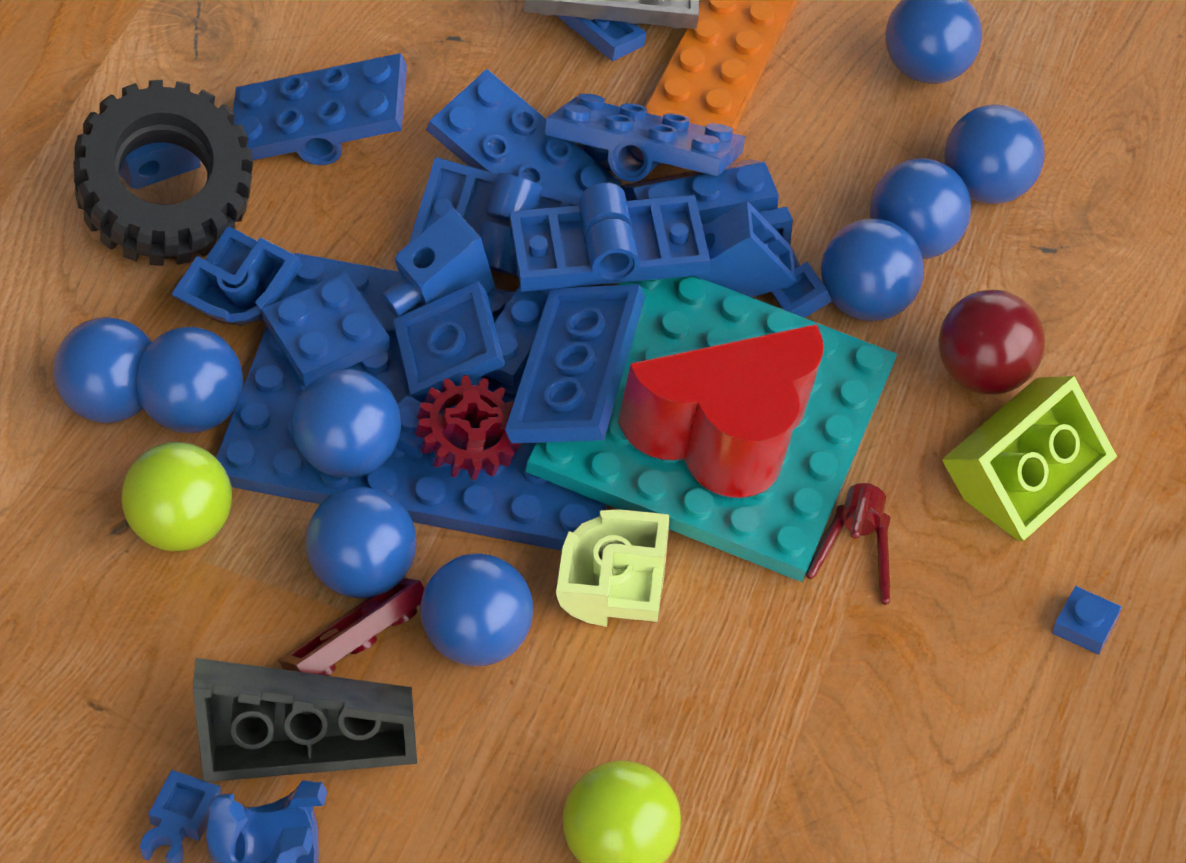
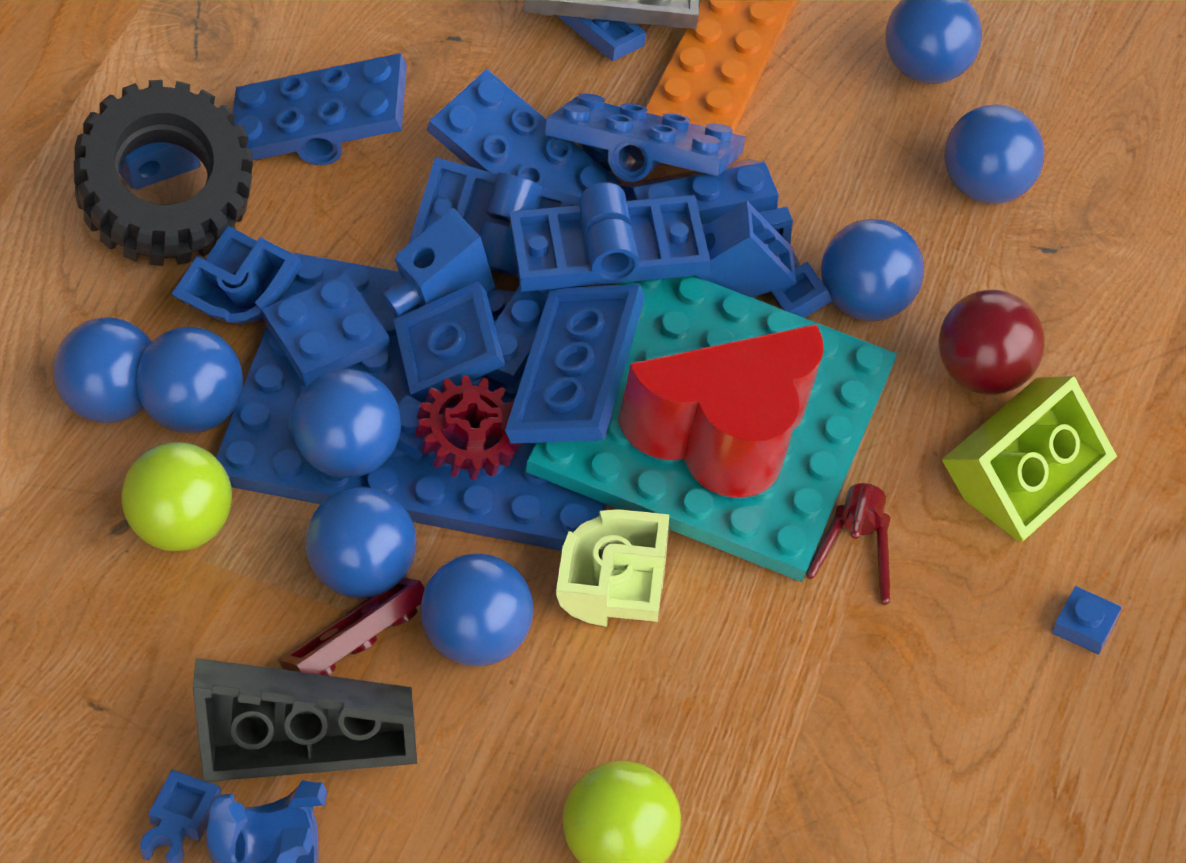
(926, 202): blue piece -> none

